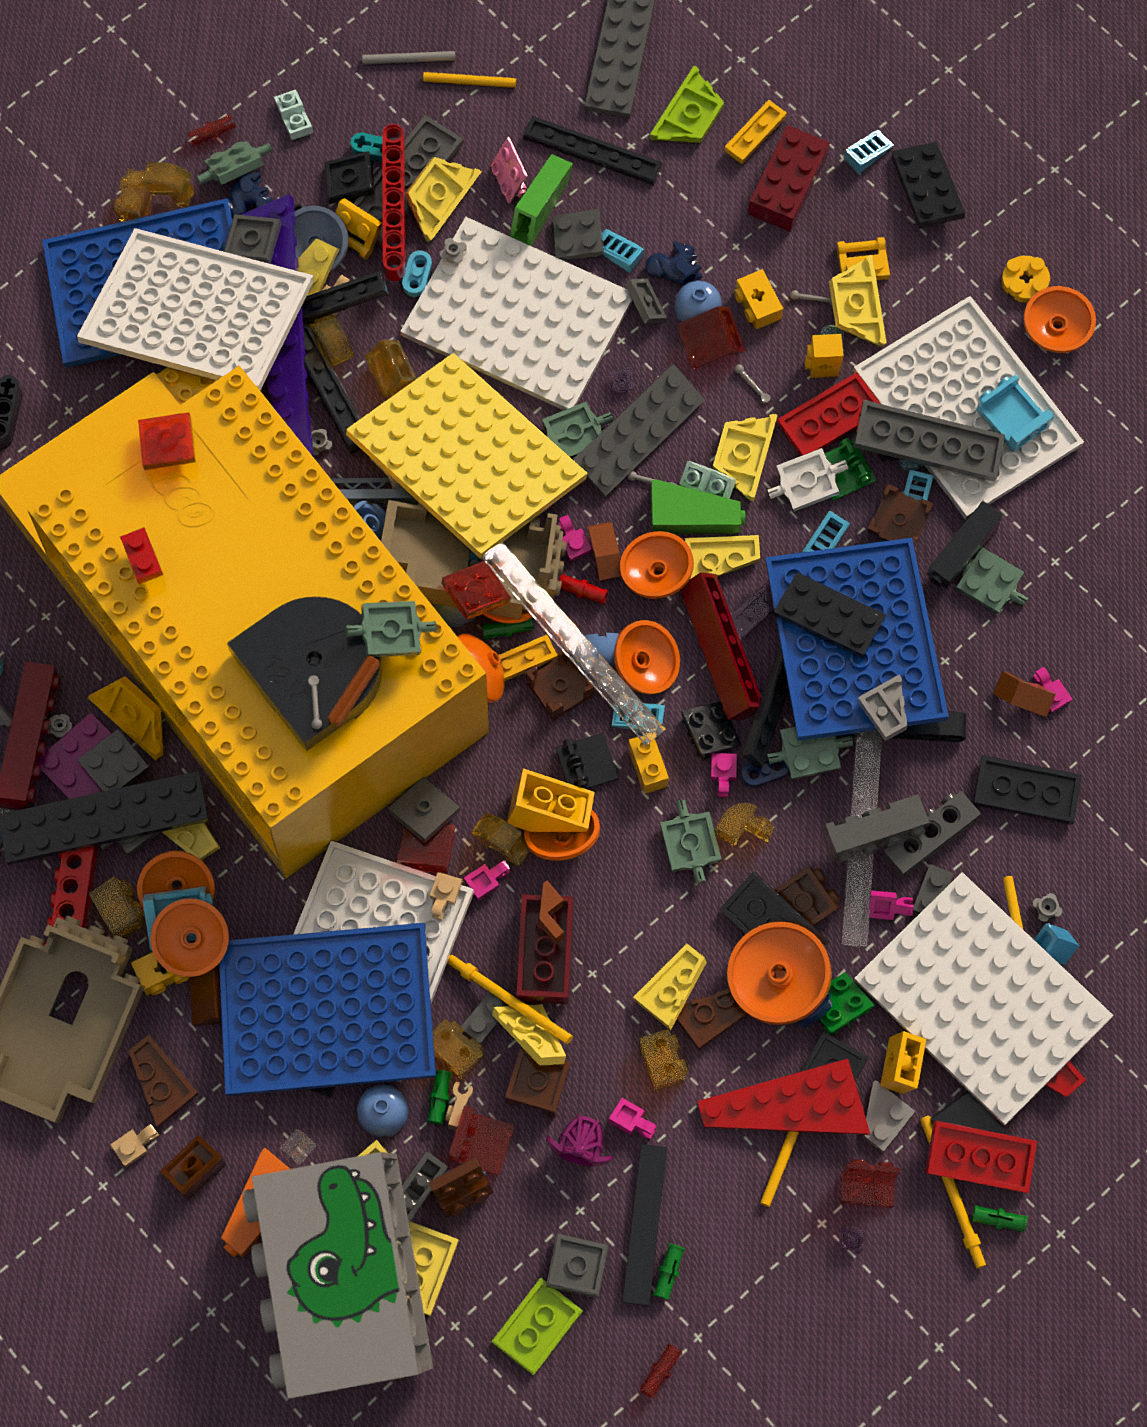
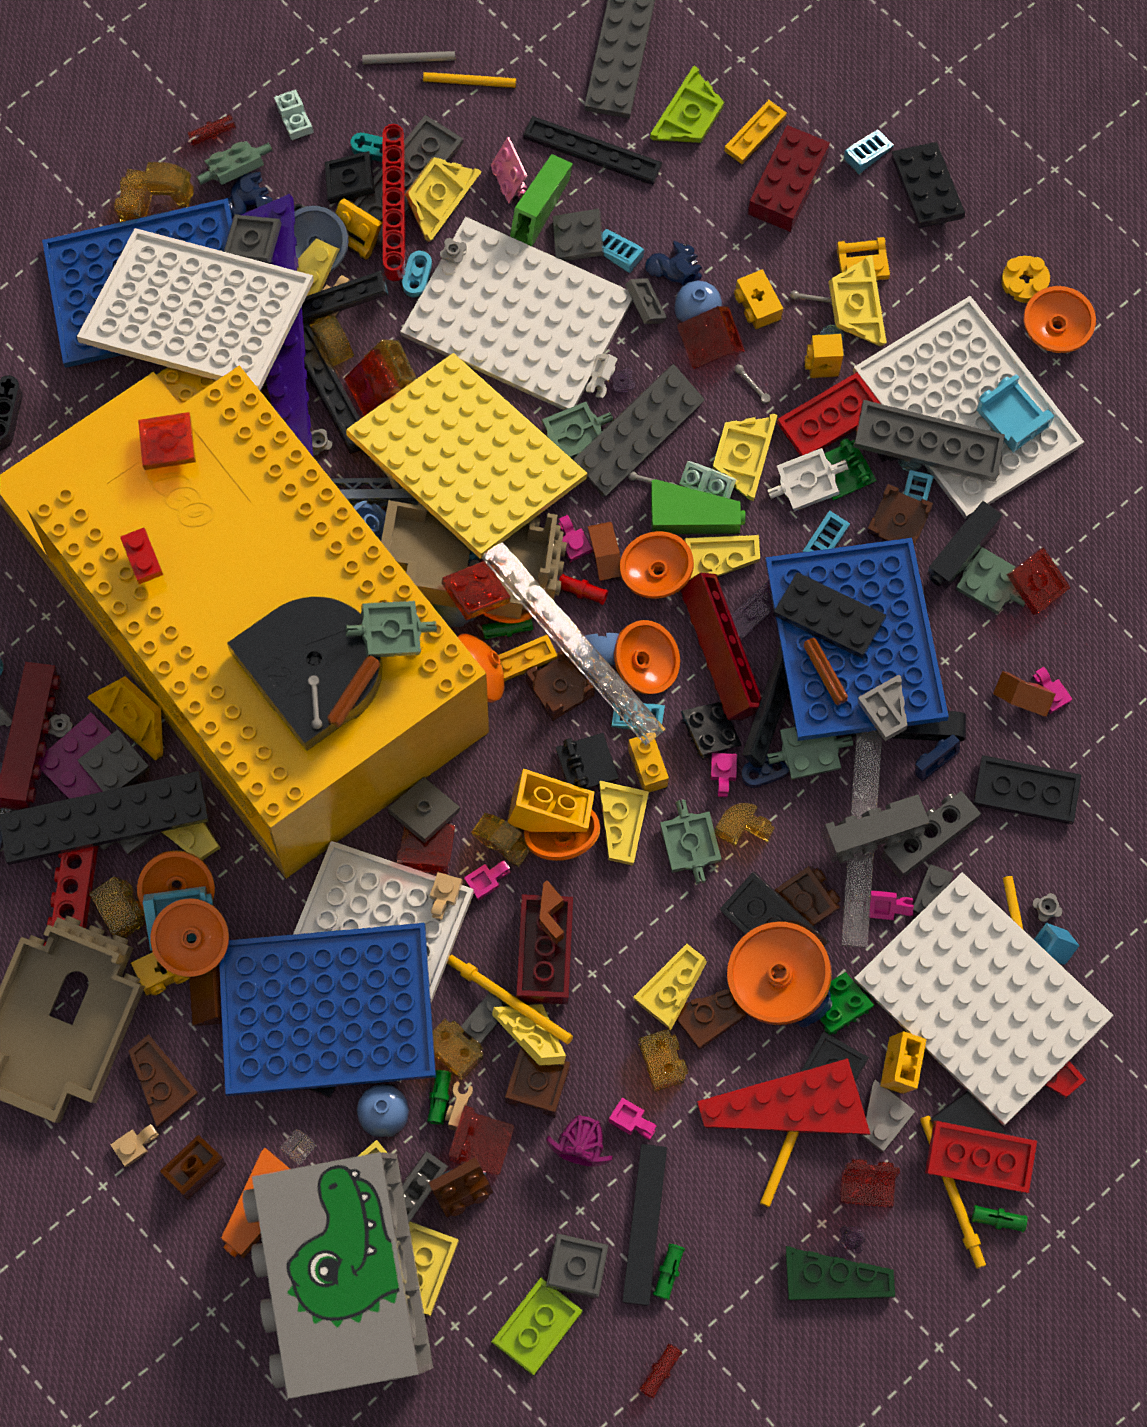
(371, 382): none -> clear red plate
(602, 370): none -> white plate
(623, 818): none -> light yellow wing
(825, 671): none -> dark orange axle
(834, 1278): none -> dark green wing
(931, 762): none -> dark blue plate
(1038, 581): none -> clear red plate

